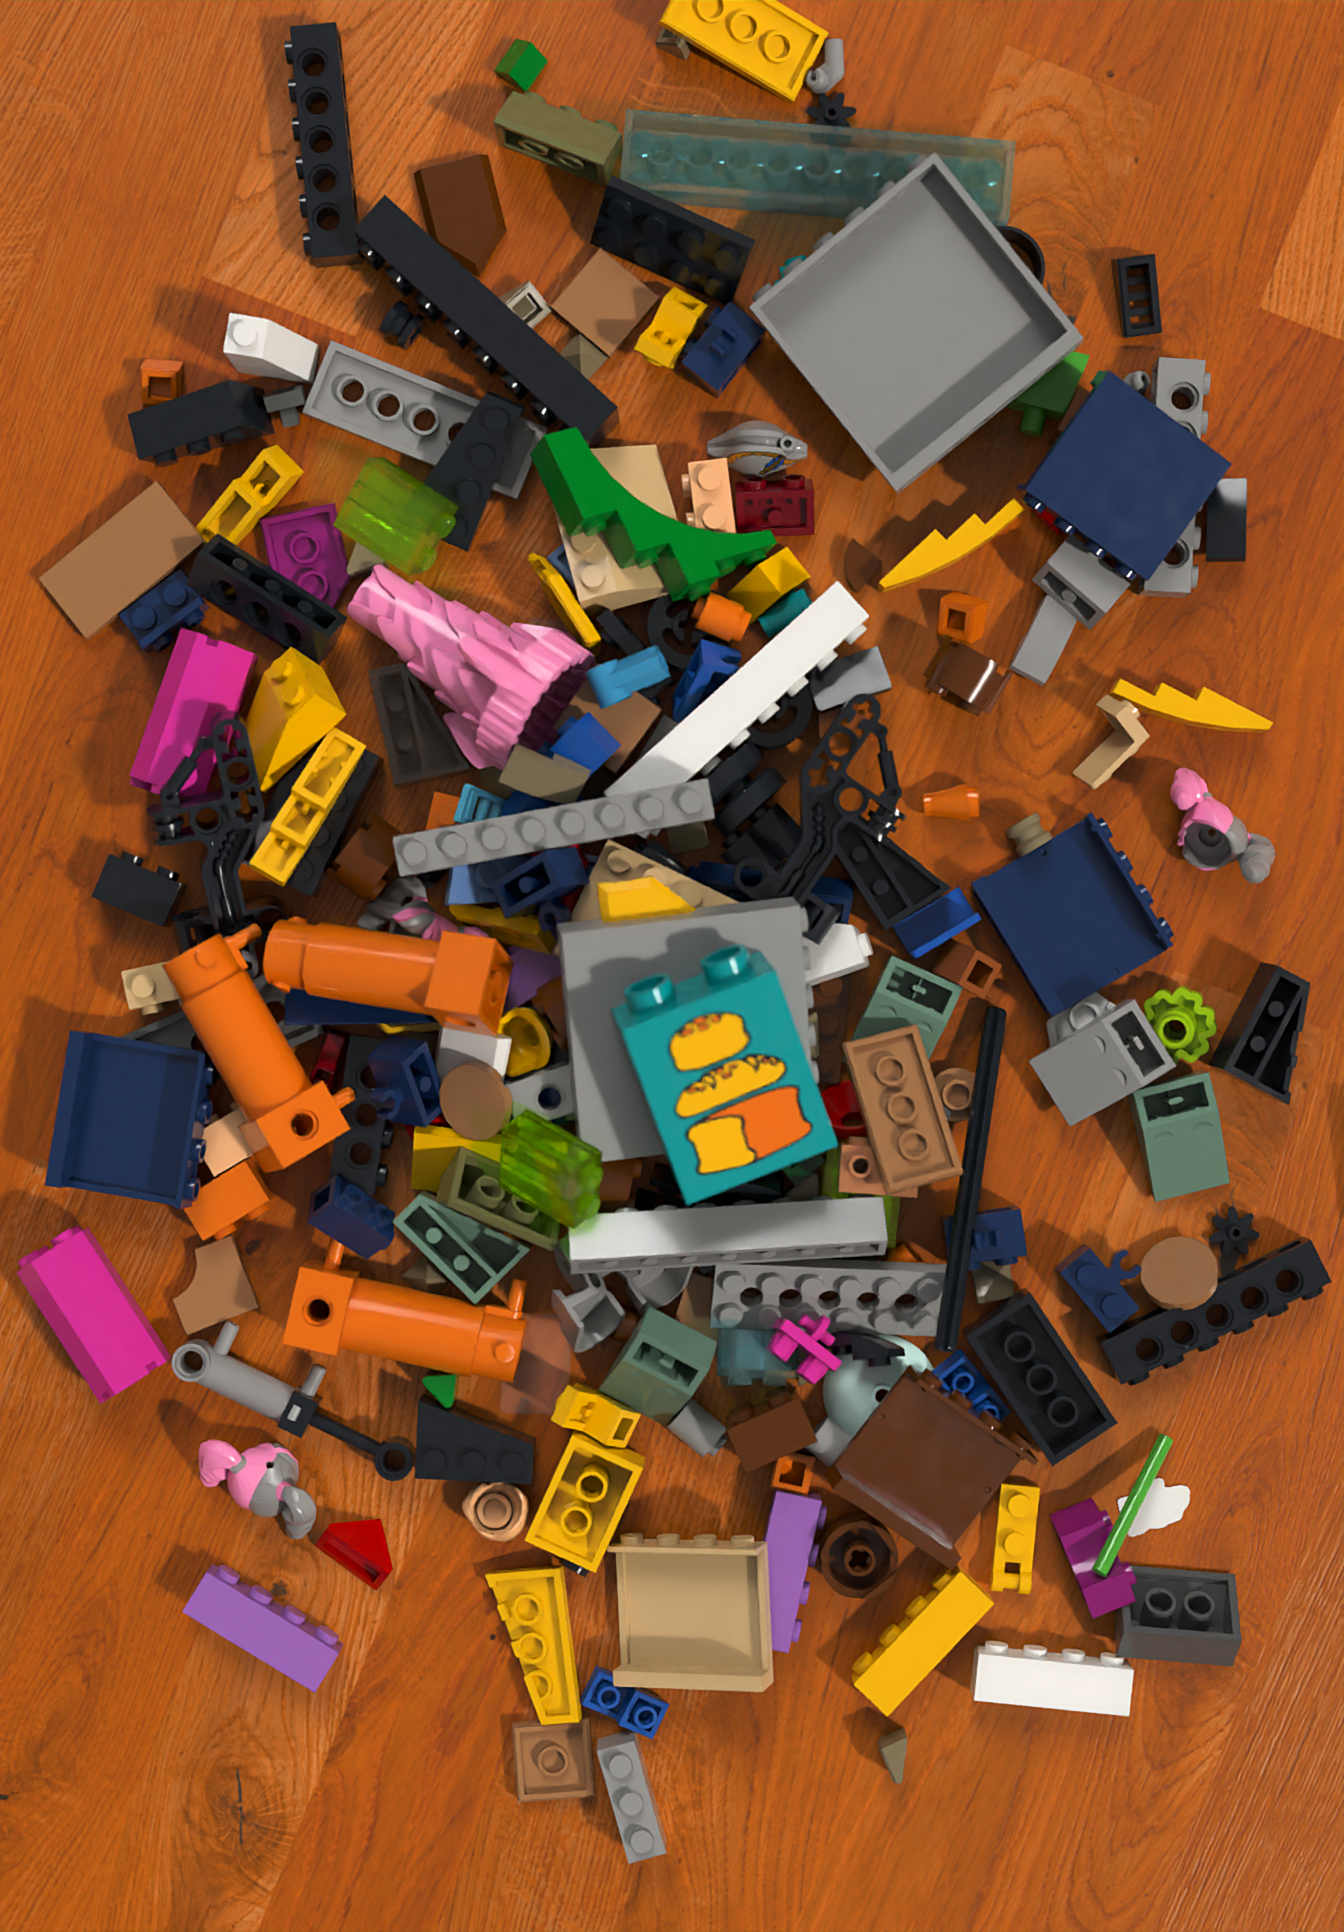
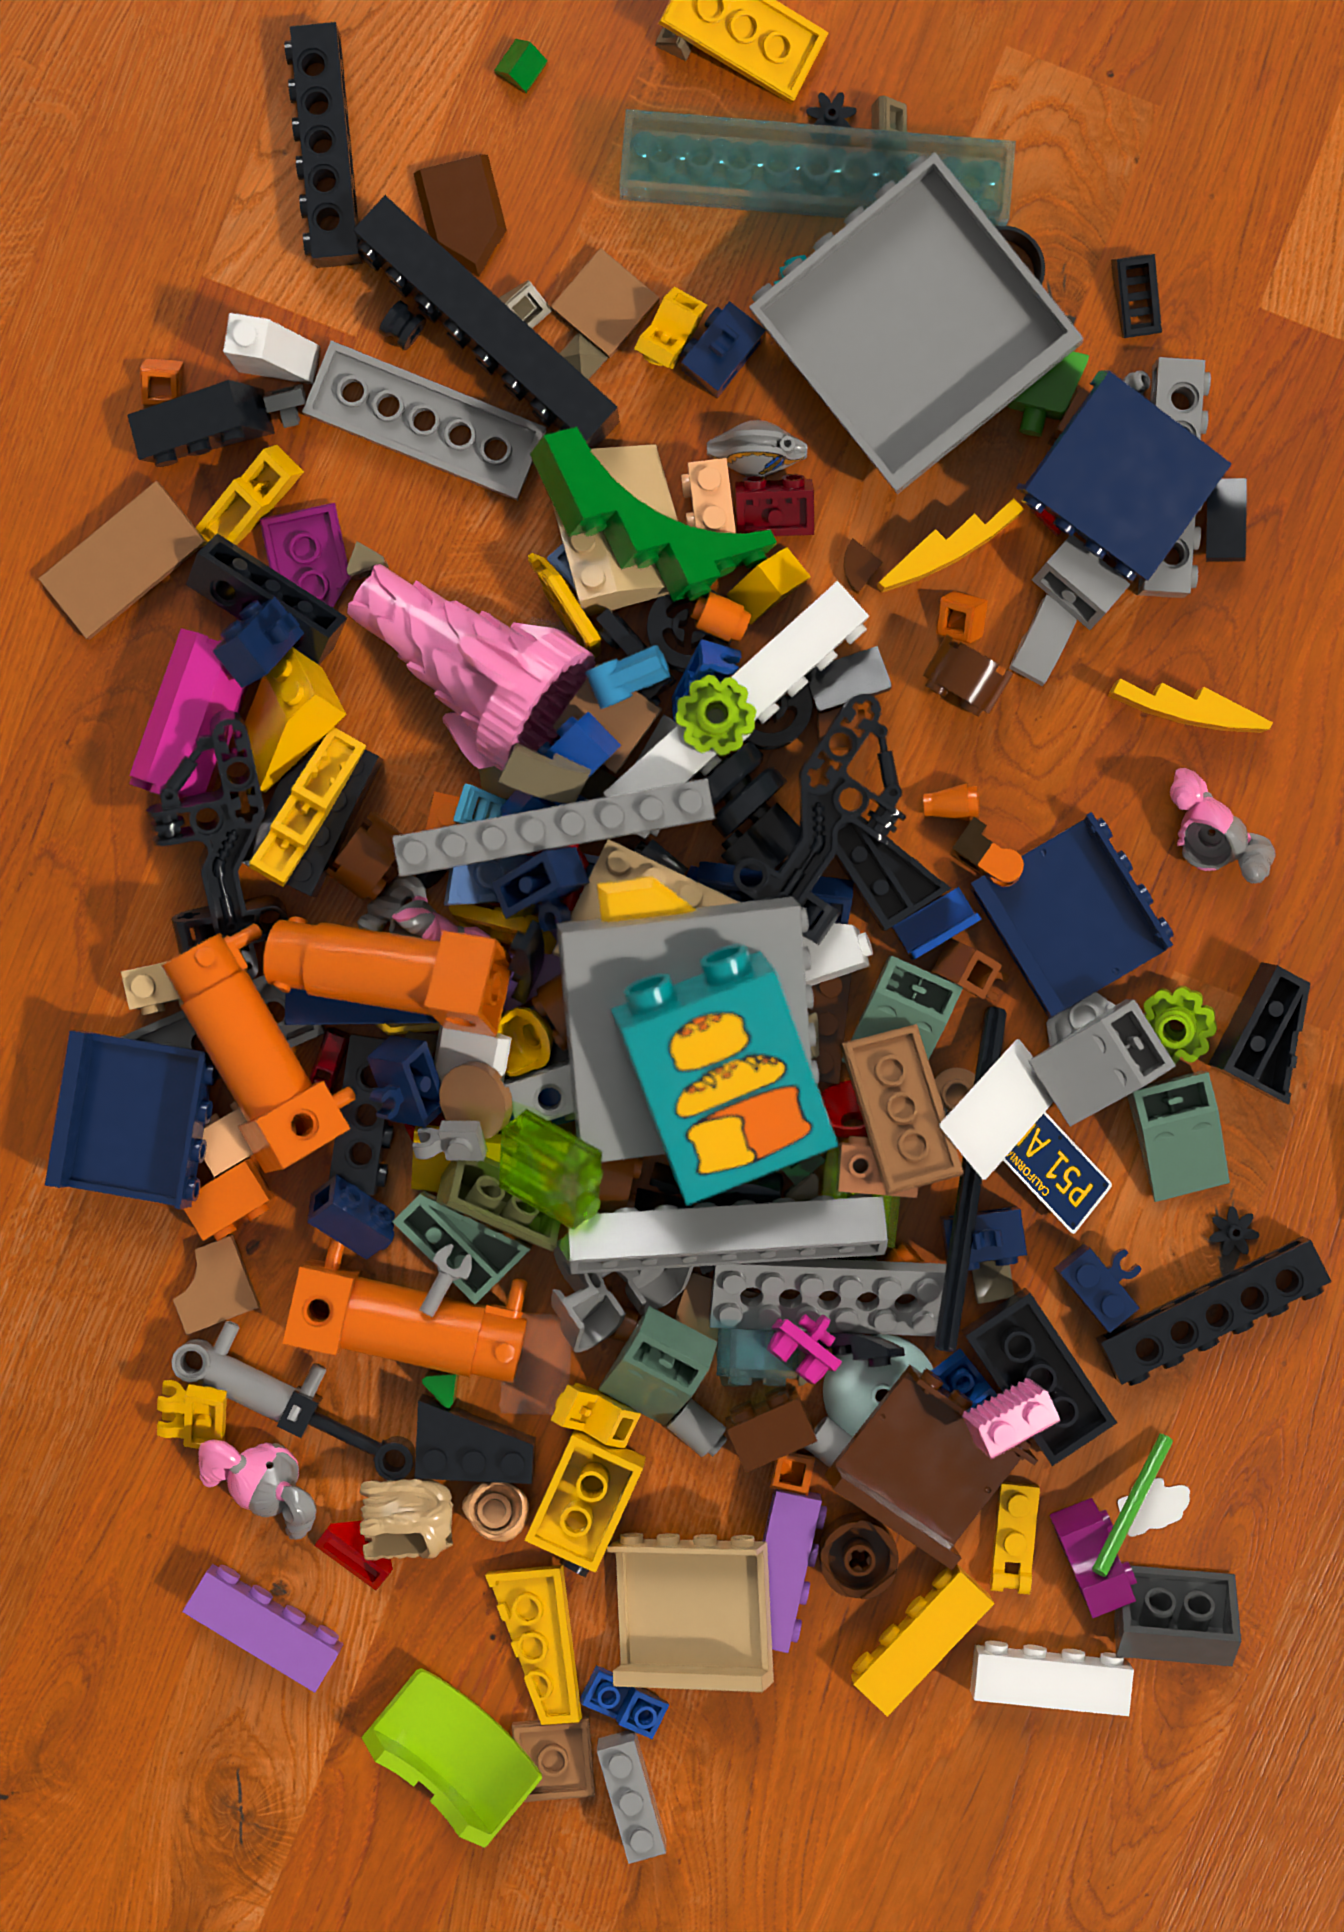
(92, 1312): dark pink brick -> none
(139, 889): black brick -> none
(164, 612): dark blue bracket -> none
(202, 1409): none -> yellow plate
(257, 641): none -> dark blue brick
(396, 516): clear neon green brick -> none
(406, 1519): none -> tan piece
(411, 731): clear smoke wedge -> none
(426, 1276): dark tan slope -> none
(444, 1279): none -> light grey bar
(455, 1138): none -> light grey plate
(455, 1752): none -> lime panel
(473, 463): black wing -> none
(527, 960): none -> black slope
(558, 137): olive slope -> none
(671, 241): black plate -> none
(687, 837): dark tan slope -> none
(730, 700): none -> lime plant
(785, 612): teal cone -> none
(831, 70): light grey arm -> none
(889, 115): none -> dark tan slope
(893, 1751): dark tan slope -> none
(985, 857): none -> leg
(997, 1111): none -> white sticker
(1010, 1417): none -> bright pink brick
(1028, 834): dark tan wheel -> none
(1058, 1173): none -> dark blue sticker
(1117, 747): tan bracket -> none
(1179, 1273): medium nougat tile -> none

